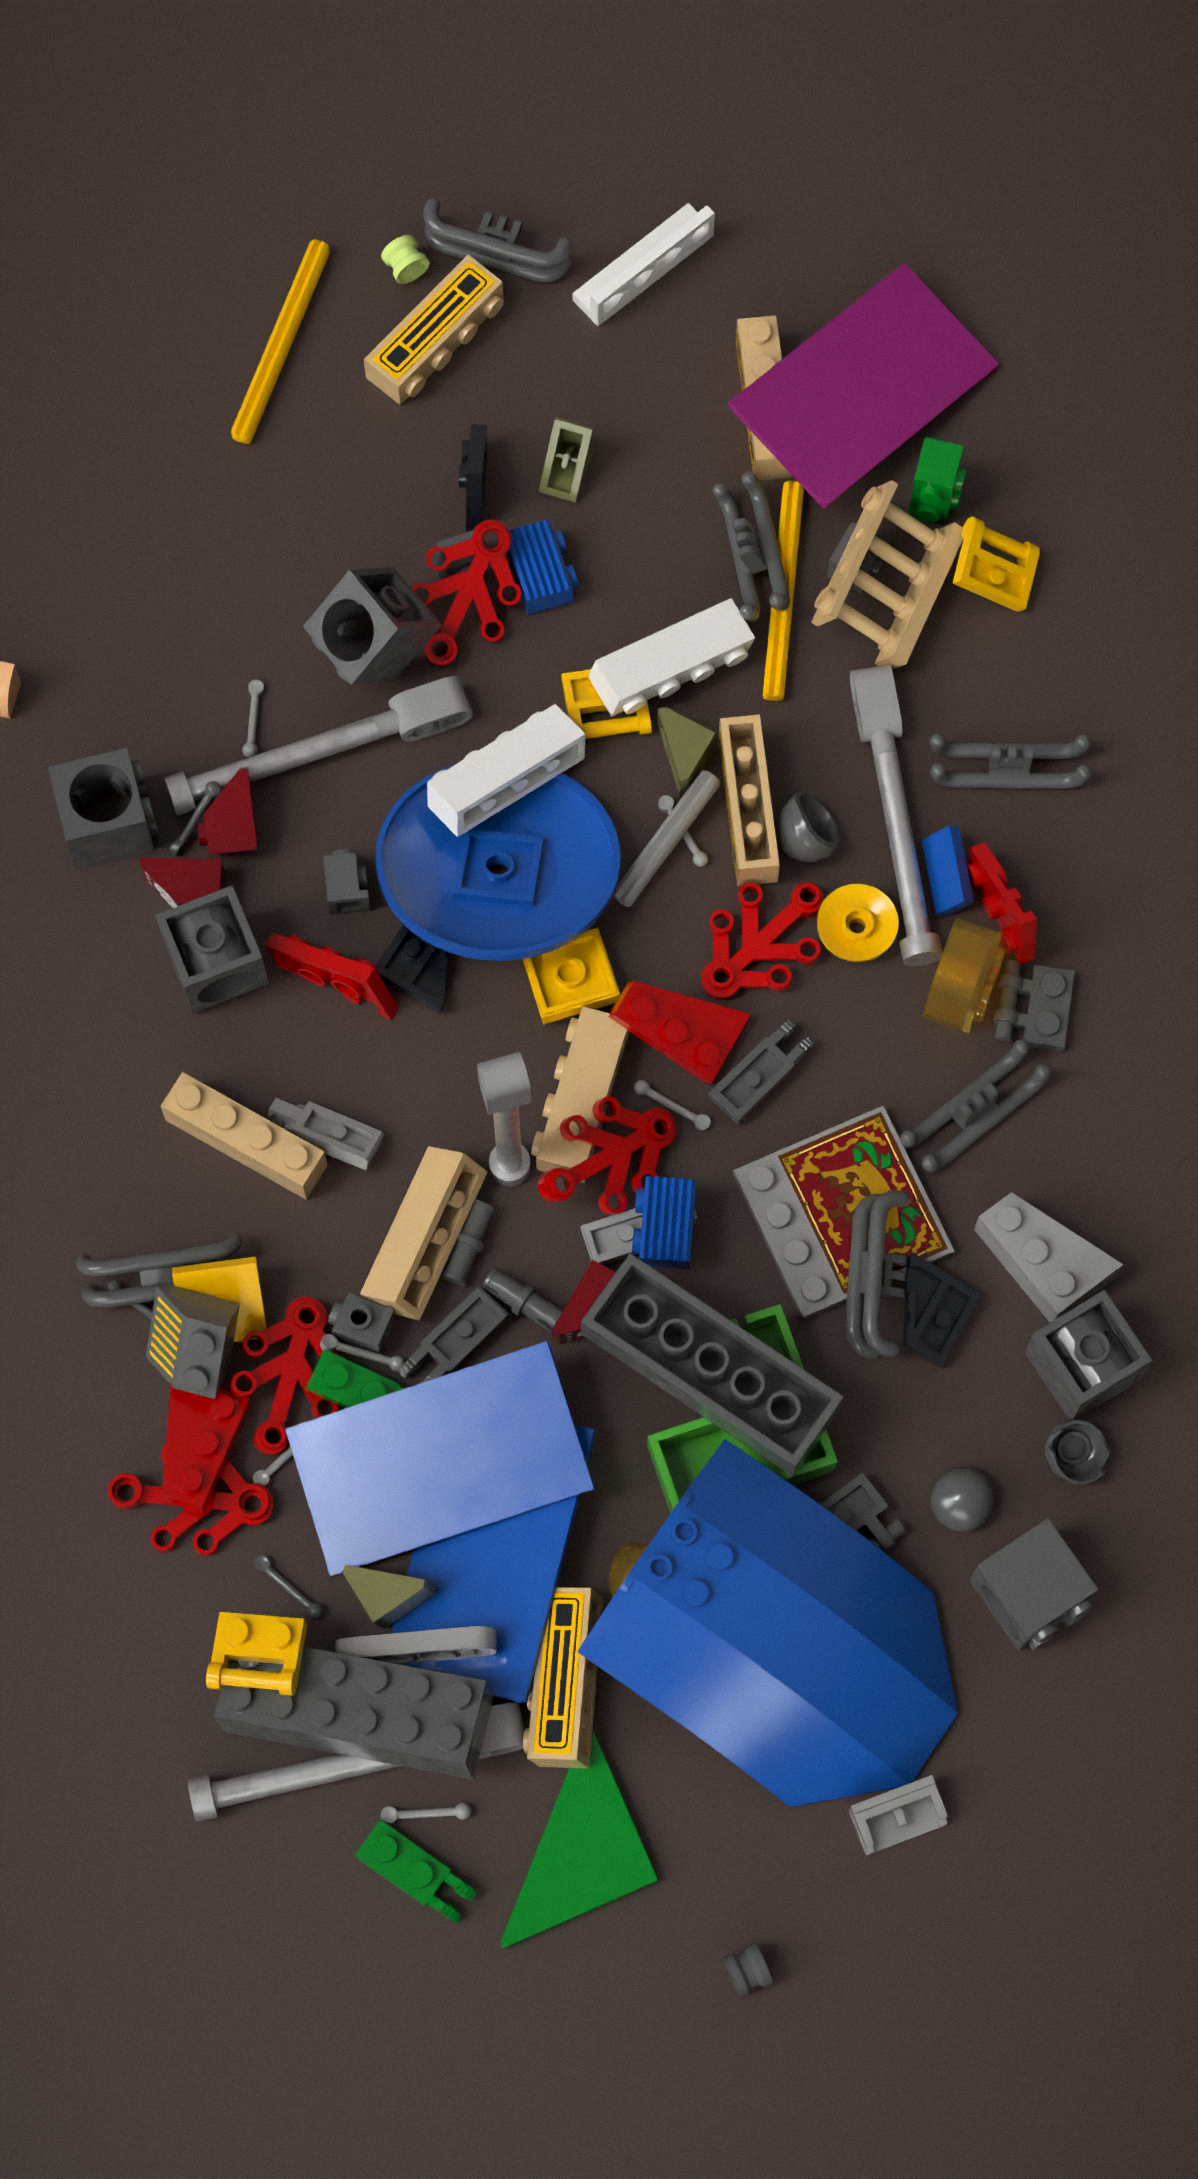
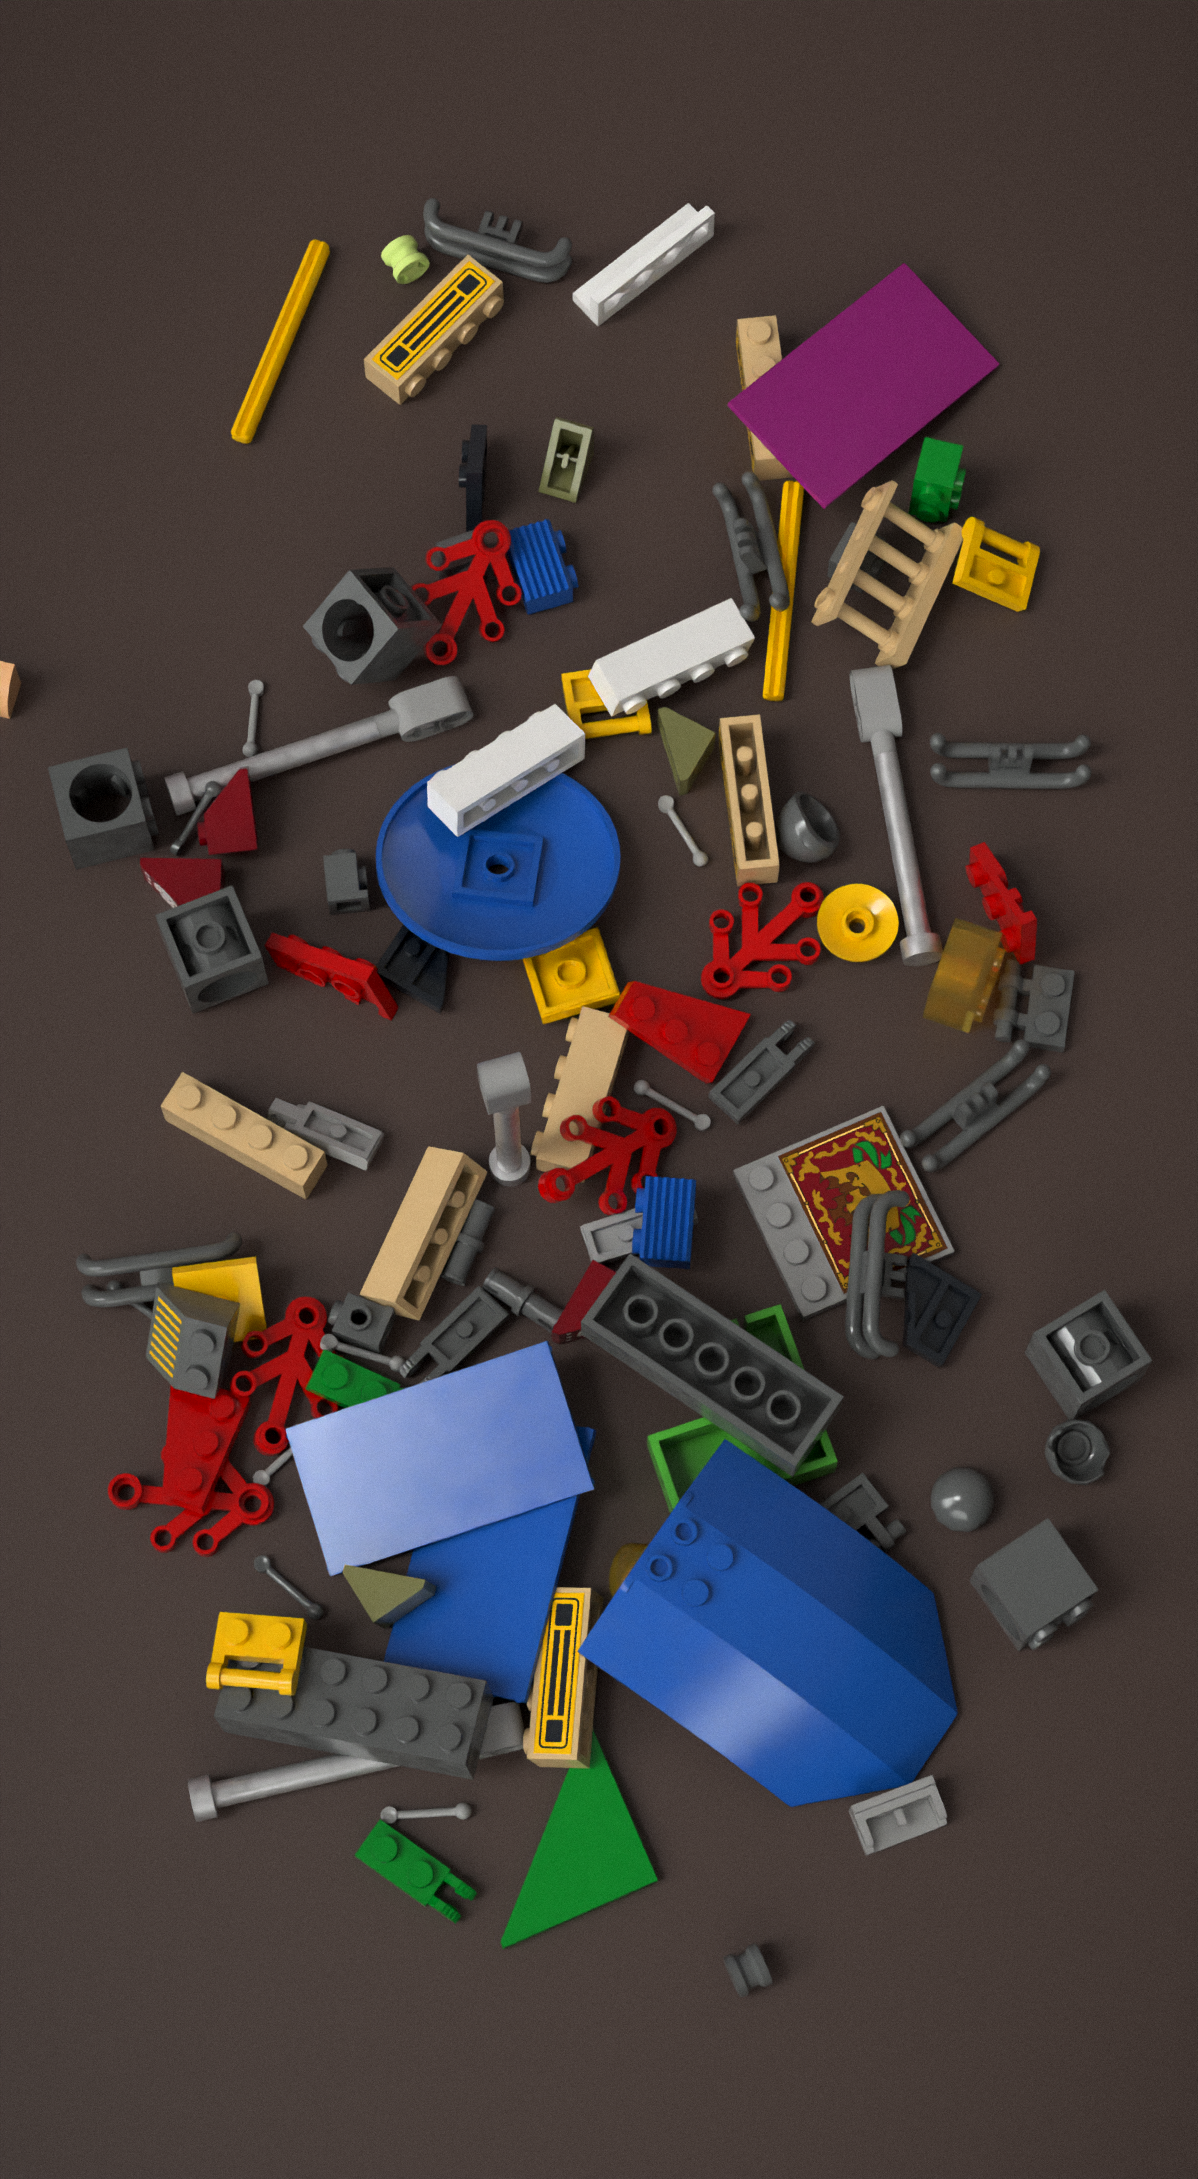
(422, 1645): light grey beam -> none
(666, 838): light grey axle -> none
(947, 871): blue tile -> none
(1044, 1256): light grey wedge -> none

